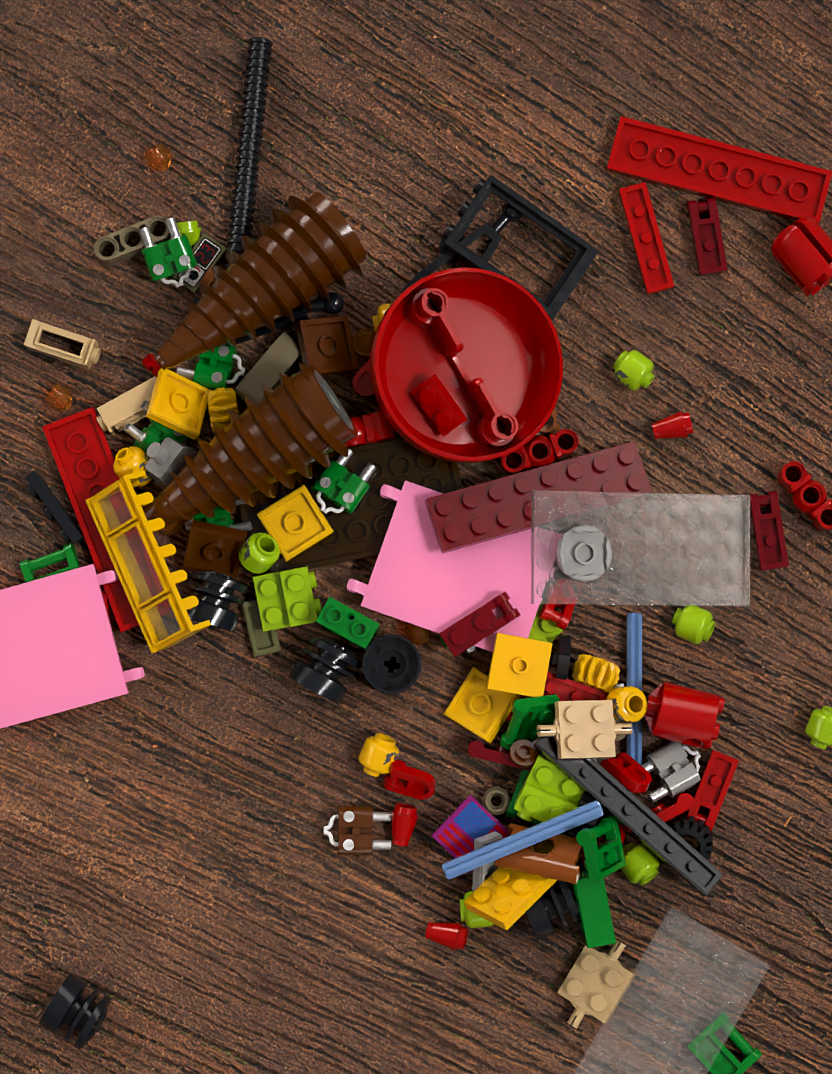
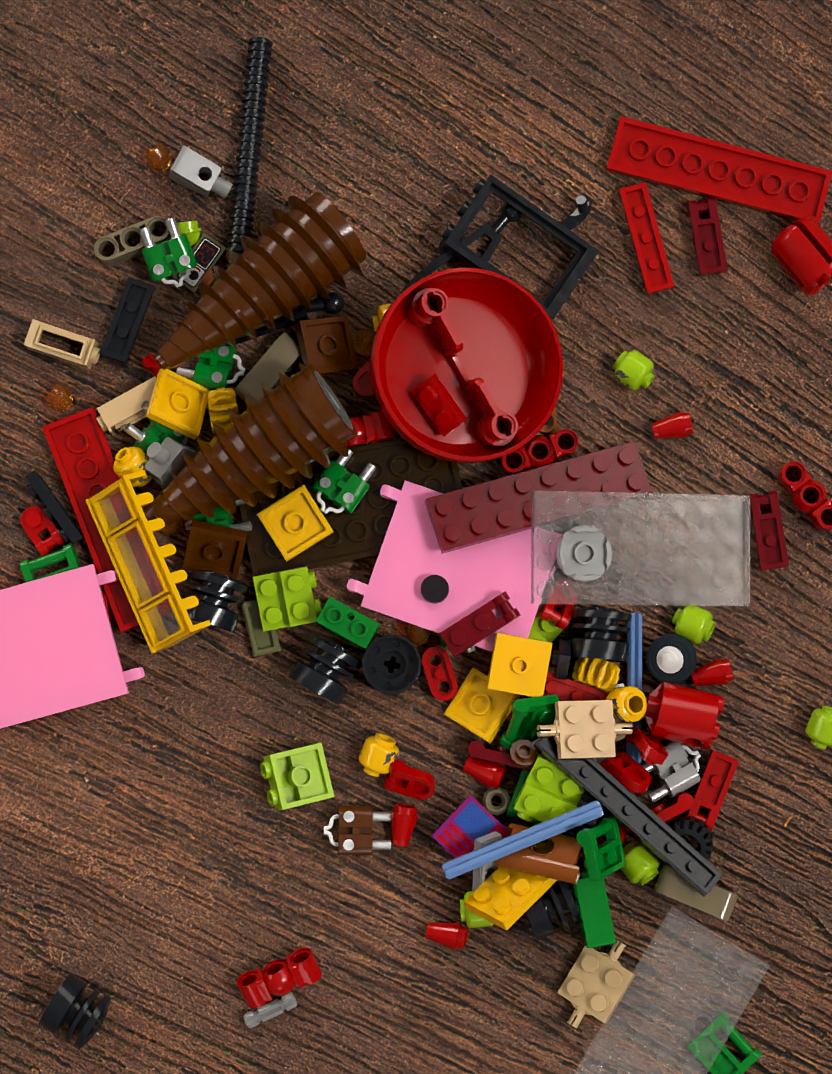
(36, 522): none -> red plate
(127, 320): none -> black plate
(189, 167): none -> light grey torso
(259, 553): lime head -> none
(270, 1010): none -> light grey axle
(279, 977): none -> red piece
(297, 777): none -> lime plate
(434, 589): none -> black tile
(440, 673): none -> red plate
(486, 772): none -> red cone
(578, 214): none -> black bar
(600, 634): none -> black wheel
(650, 746): none -> red plate
(671, 658): none -> black wheel
(714, 673): none -> red cone
(716, 903): none -> dark tan beam

